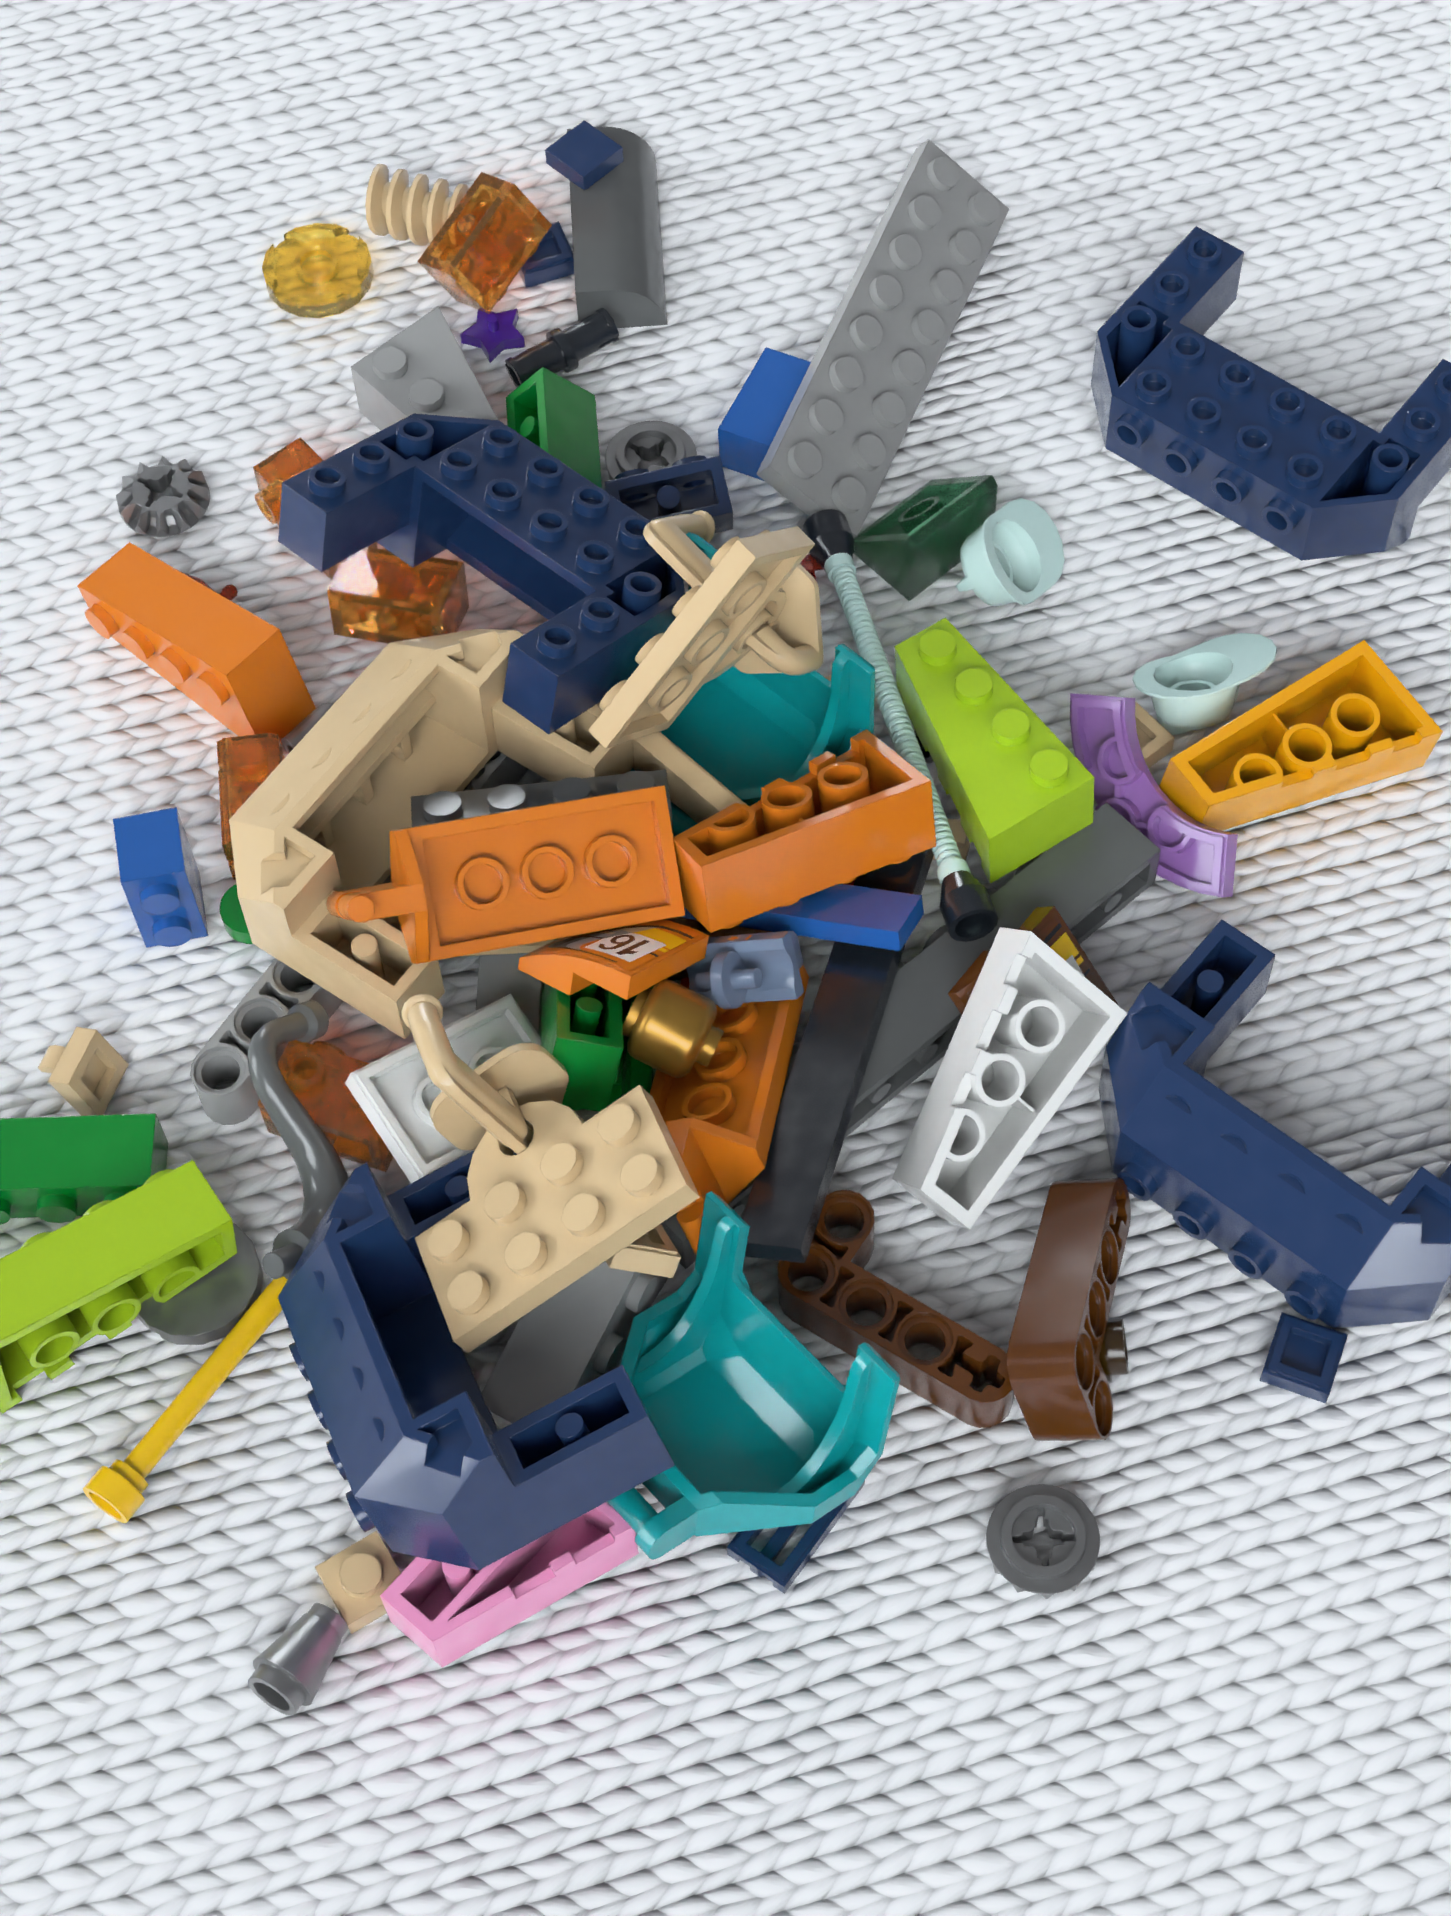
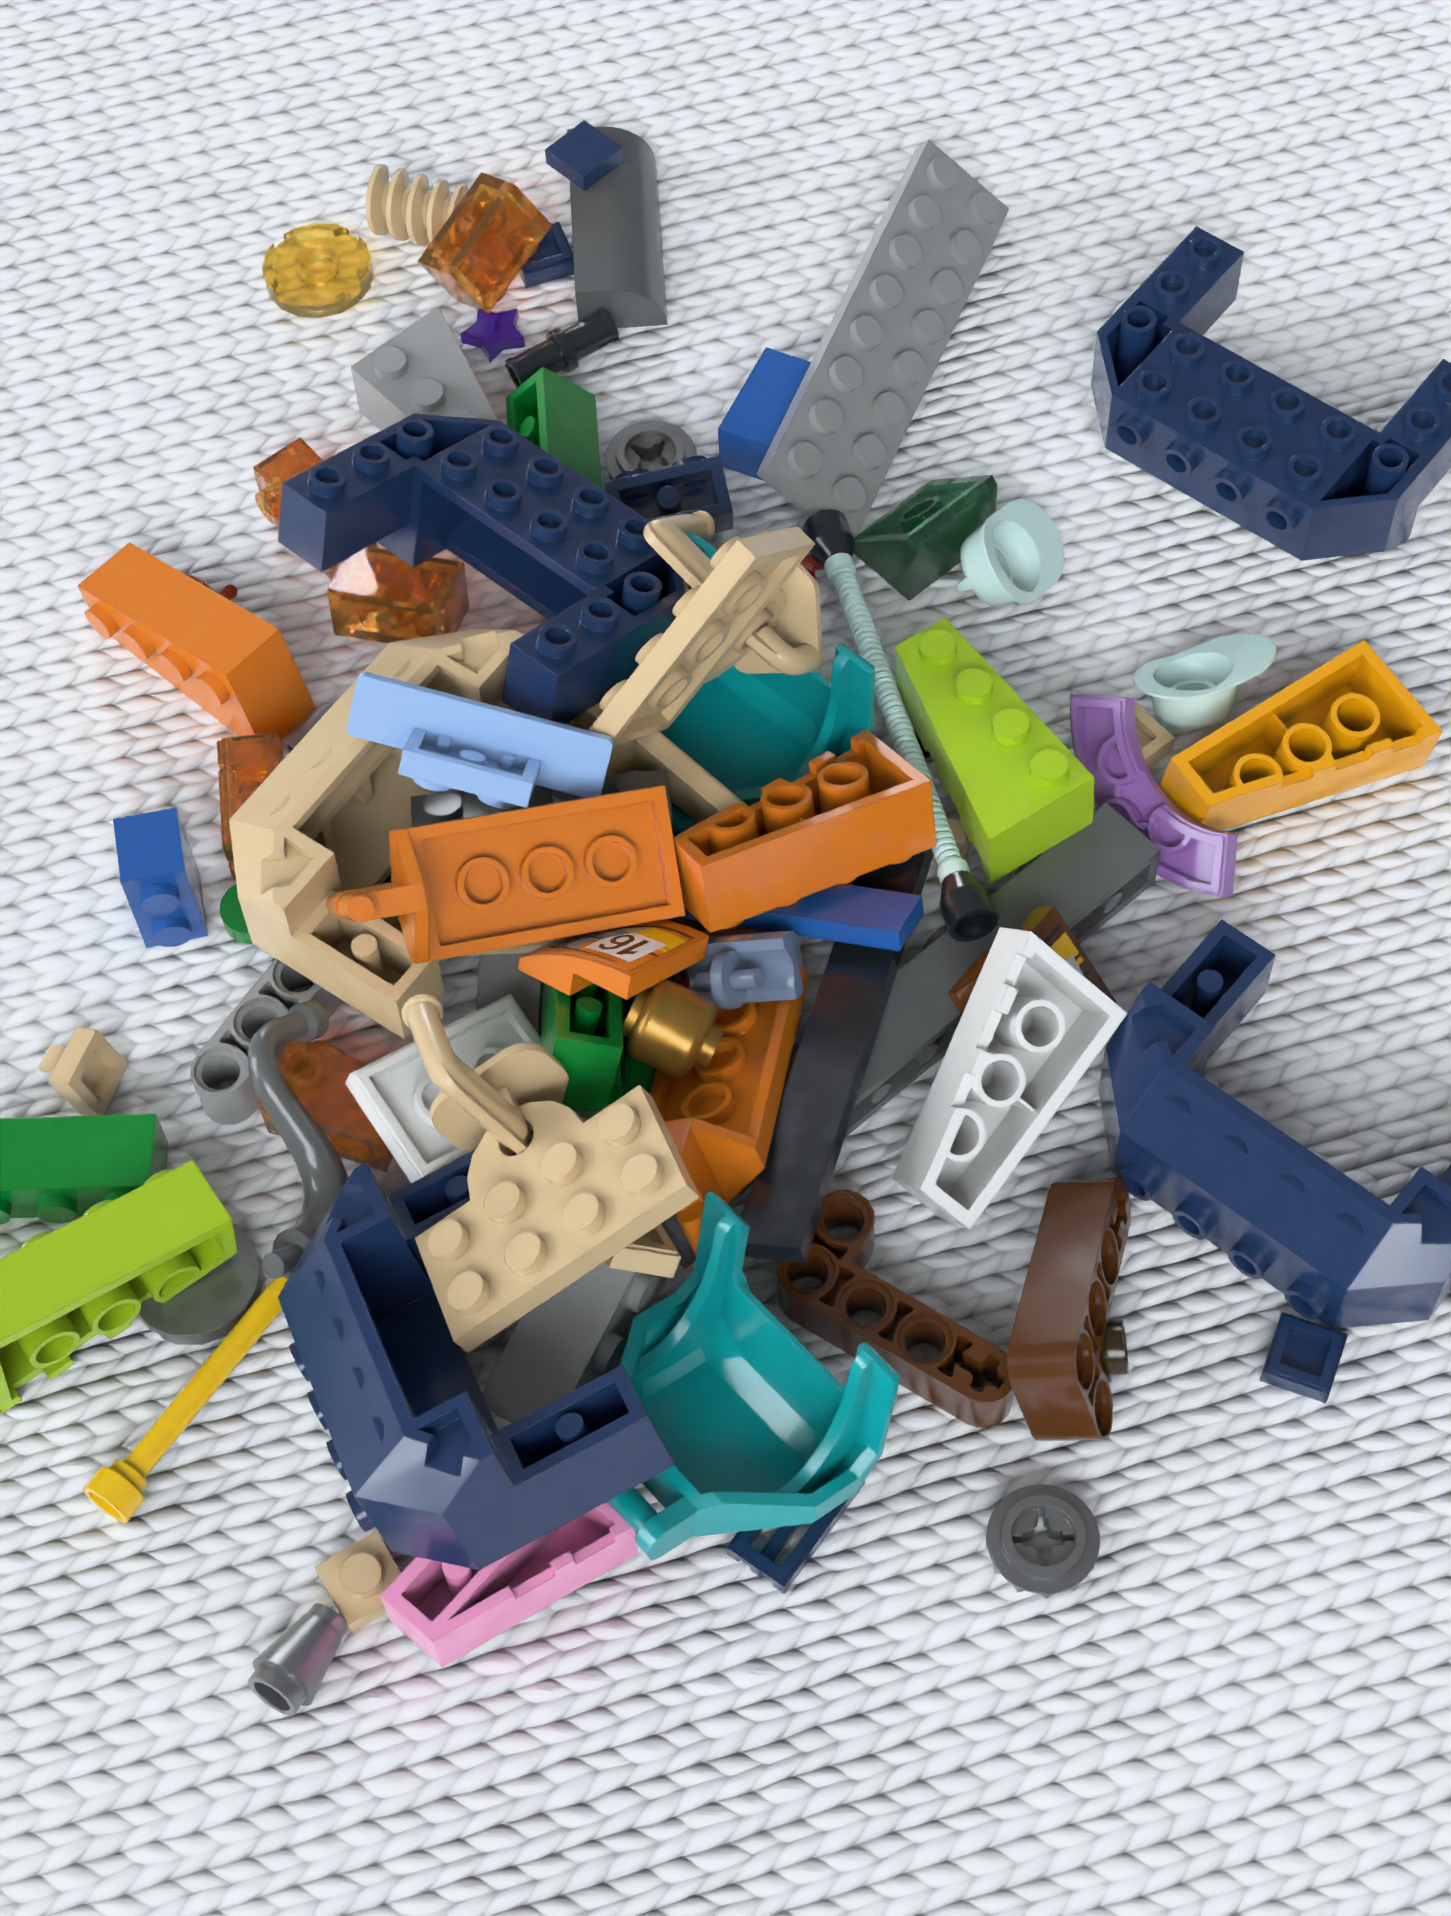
(167, 514): flat silver gear -> none
(476, 744): none -> light blue bracket

